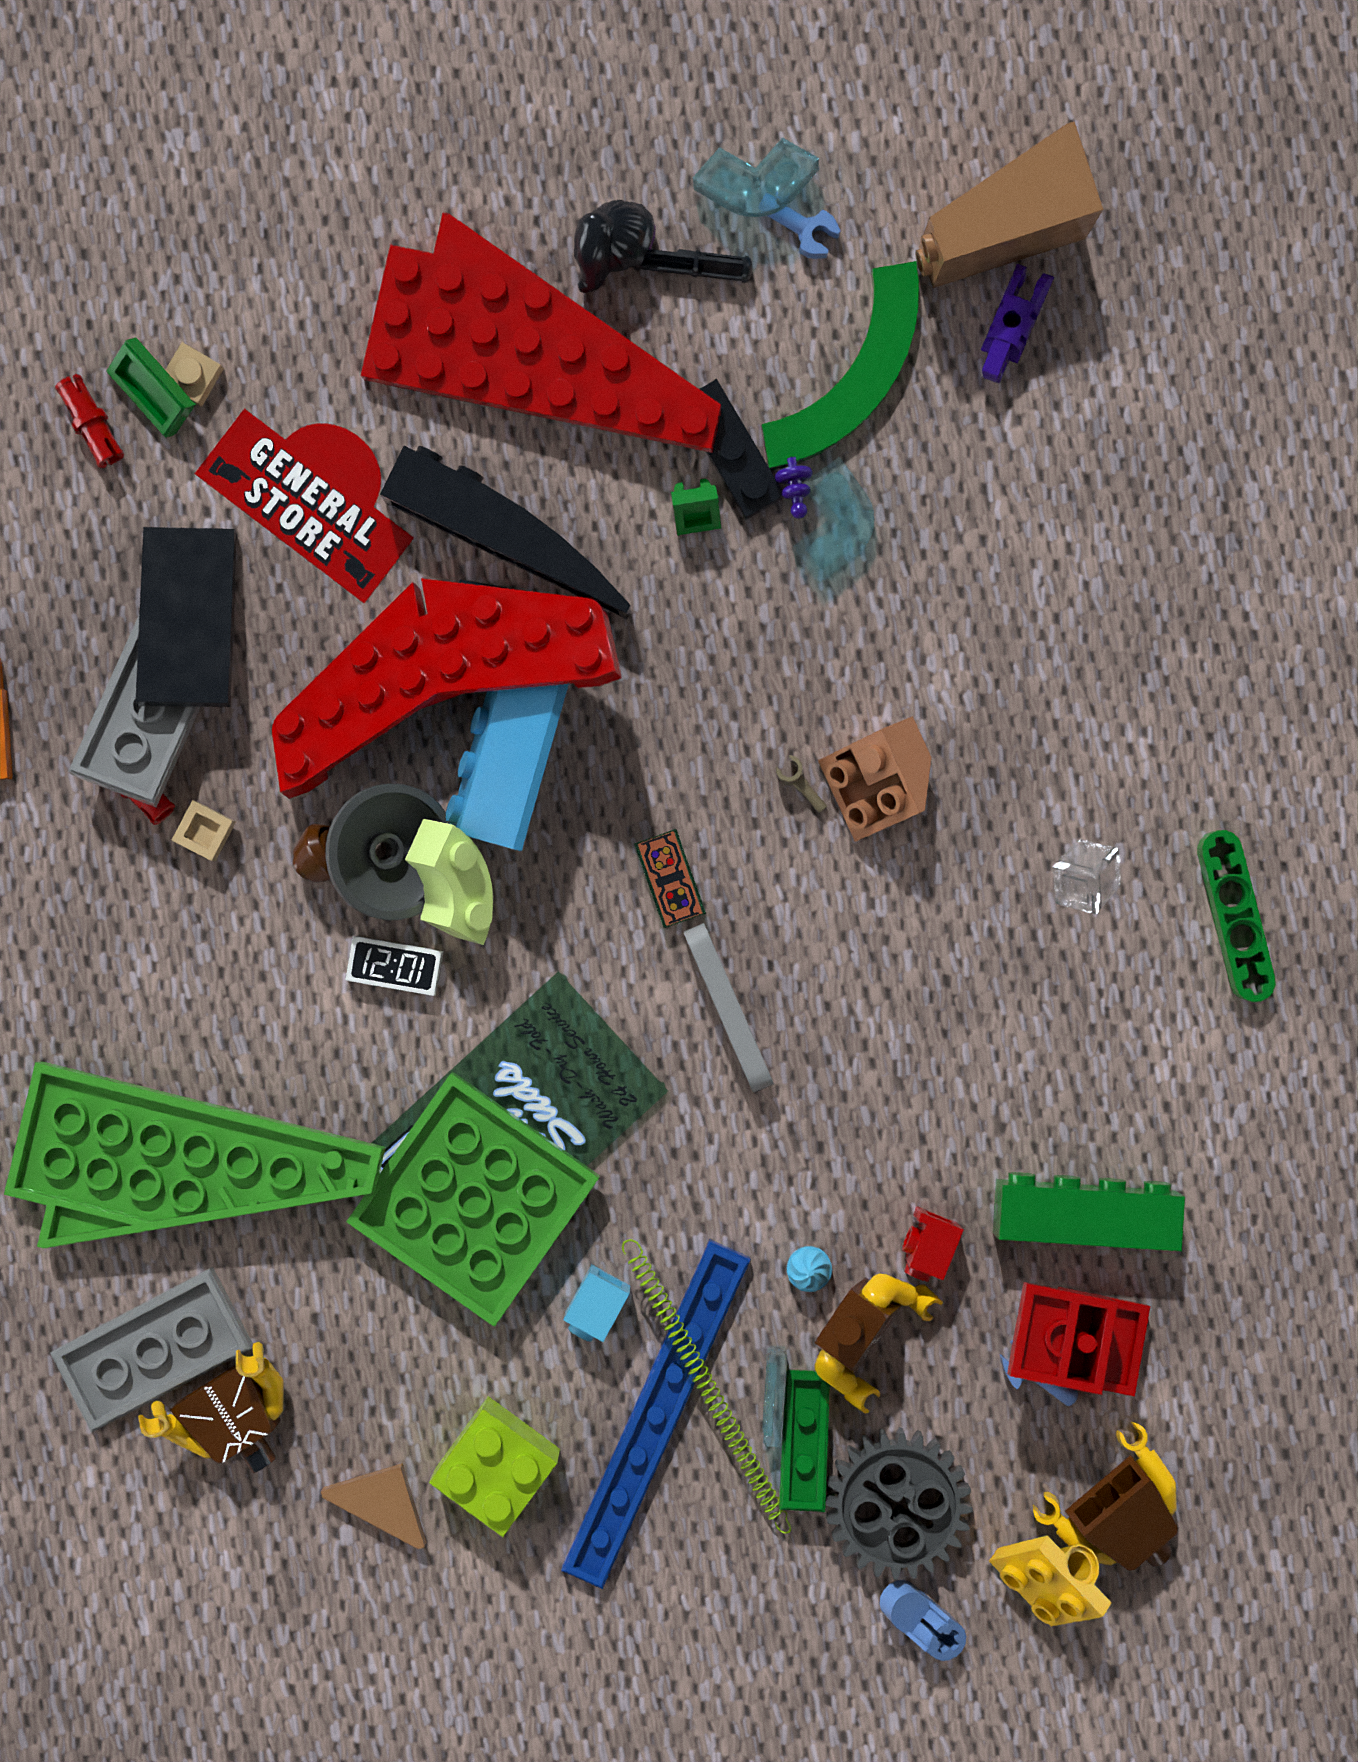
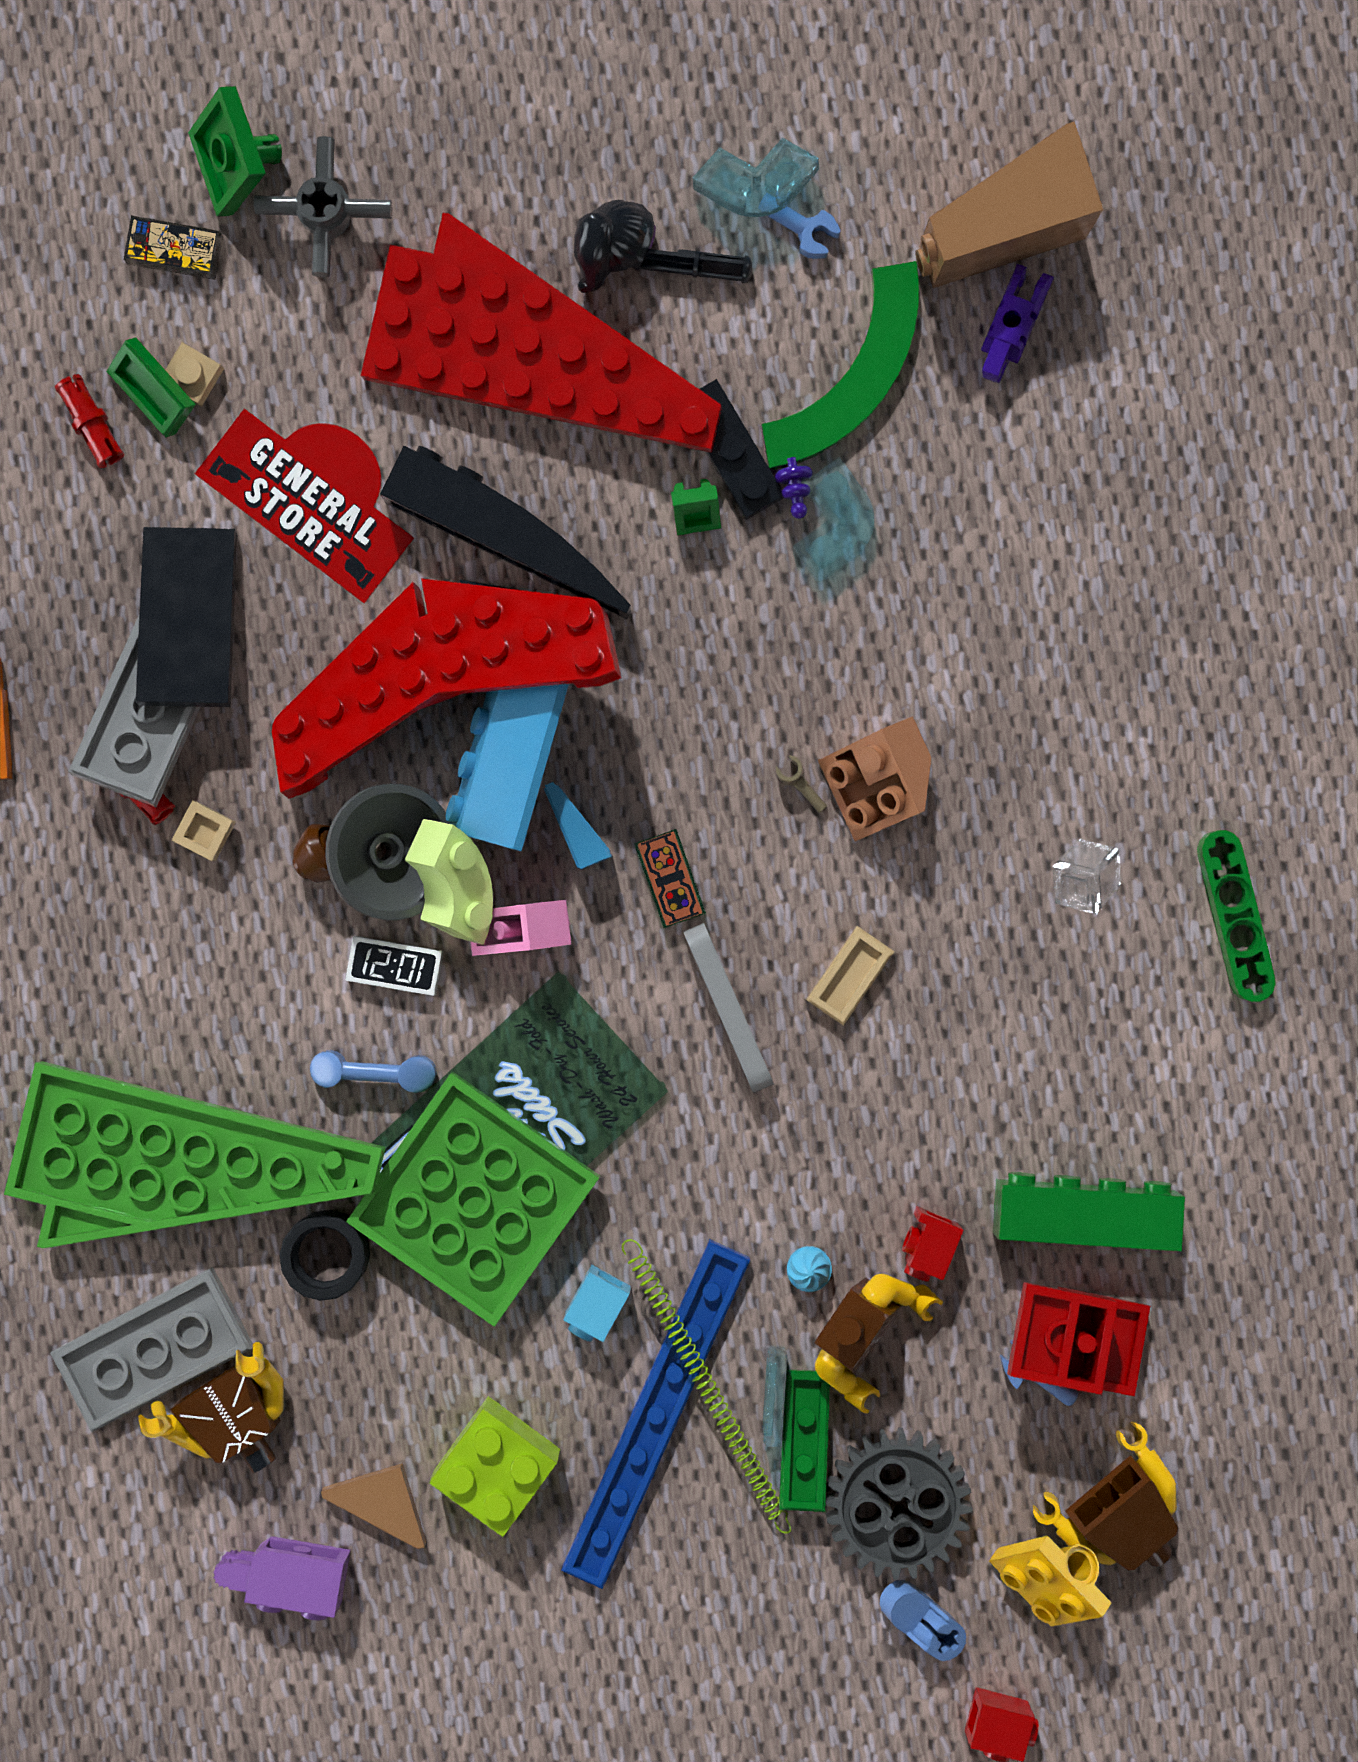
(173, 247): none -> tile
(229, 152): none -> green tile
(287, 1576): none -> medium lavender hinge
(302, 1281): none -> black tyre
(336, 217): none -> dark grey bar
(413, 1074): none -> medium blue bar
(526, 928): none -> bright pink slope
(581, 838): none -> dark azure slope
(850, 975): none -> tan tile
(1000, 1725): none -> red brick

